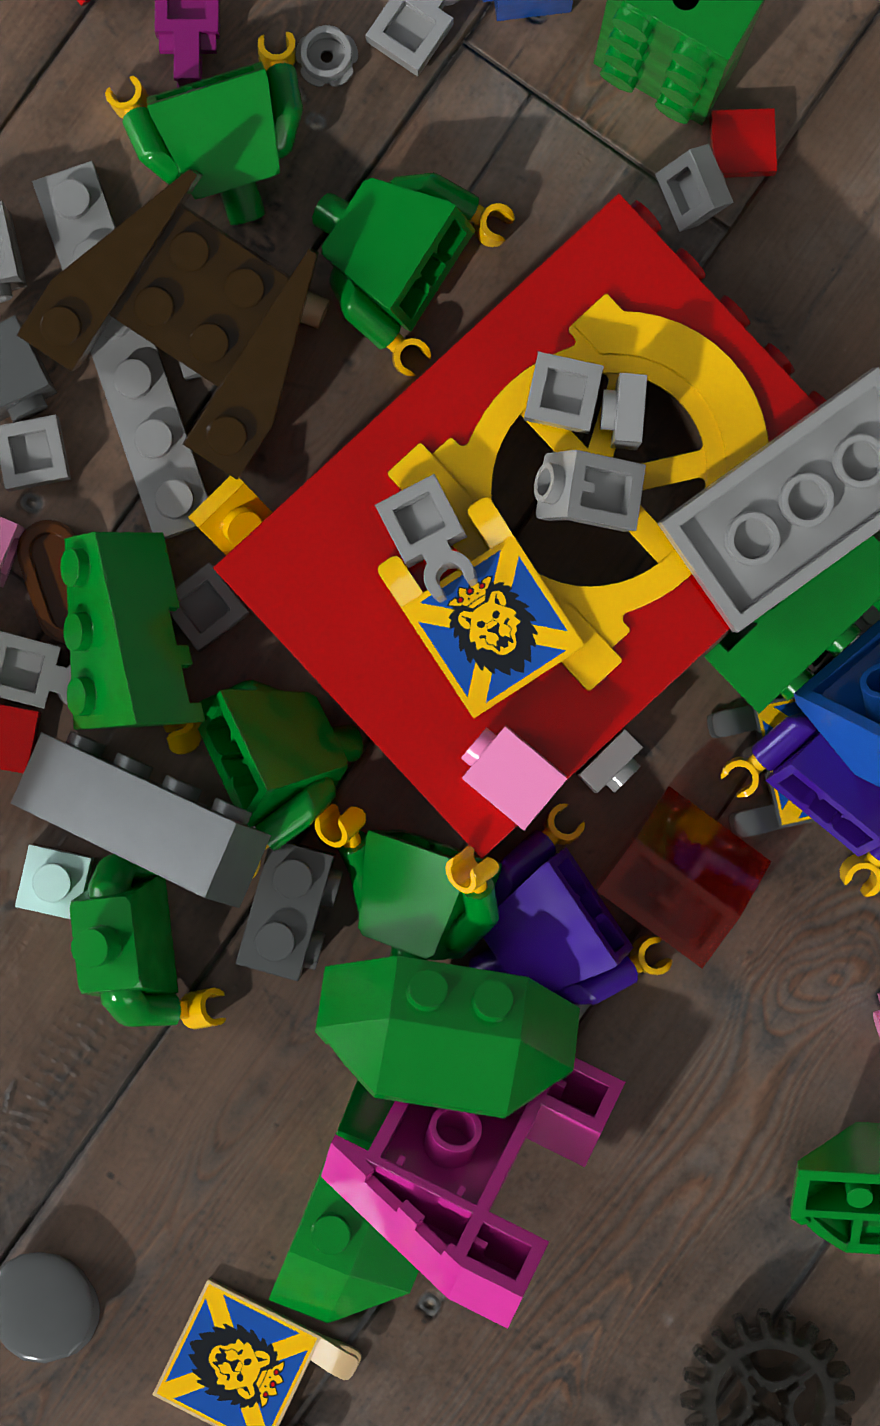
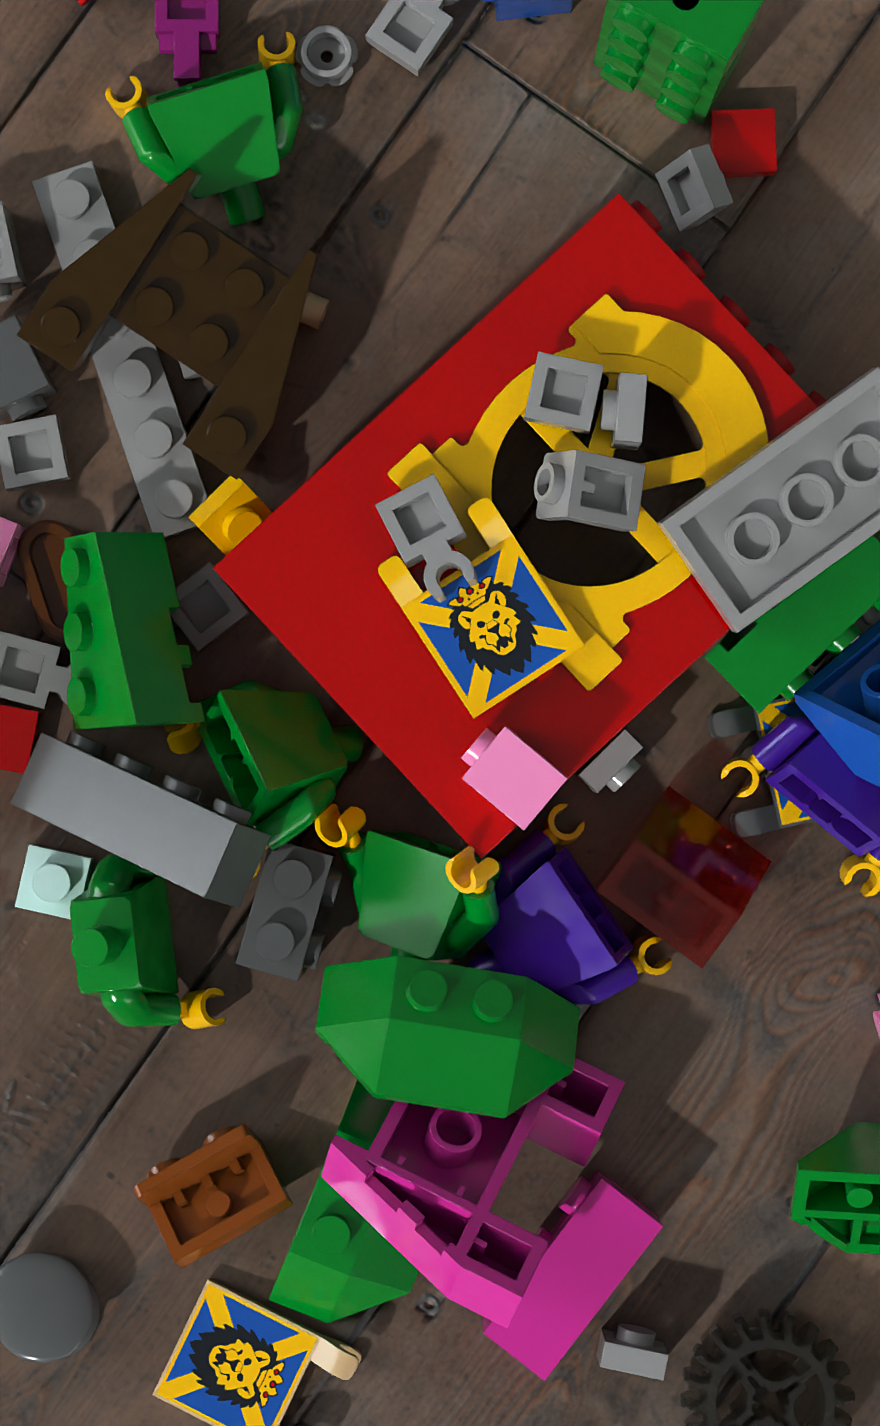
(213, 1193): none -> dark orange bracket
(396, 250): green torso -> none
(579, 1270): none -> dark pink brick
(632, 1351): none -> light grey plate

